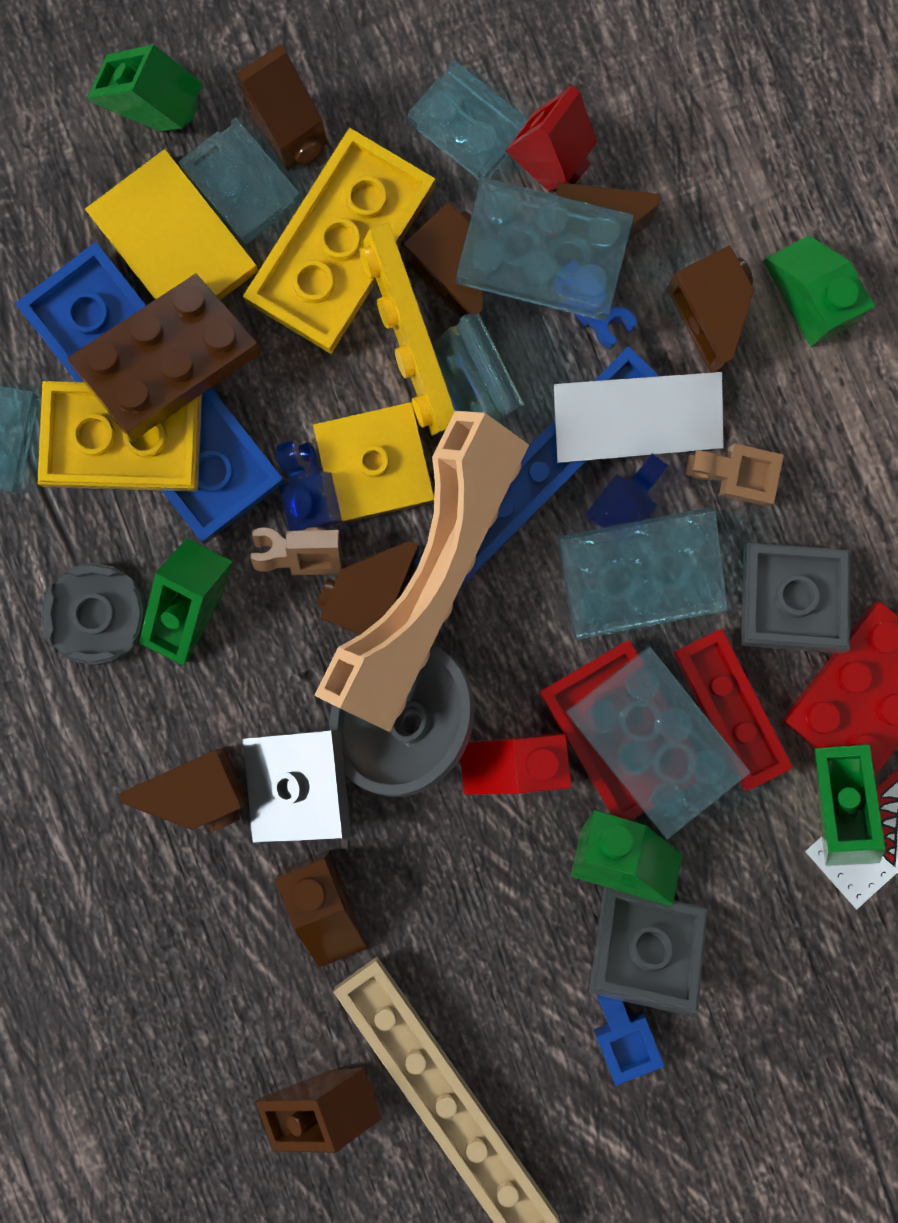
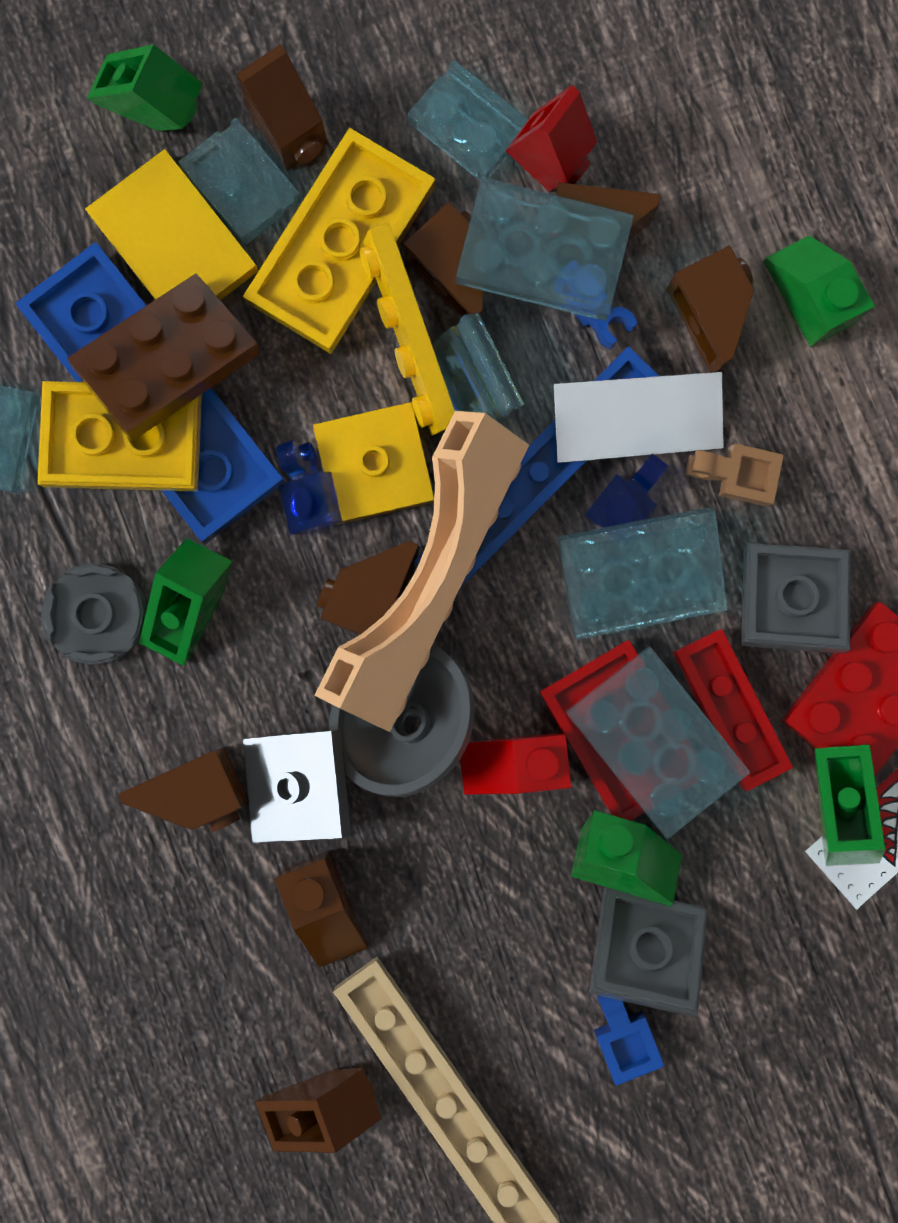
(304, 552): medium nougat plate -> none

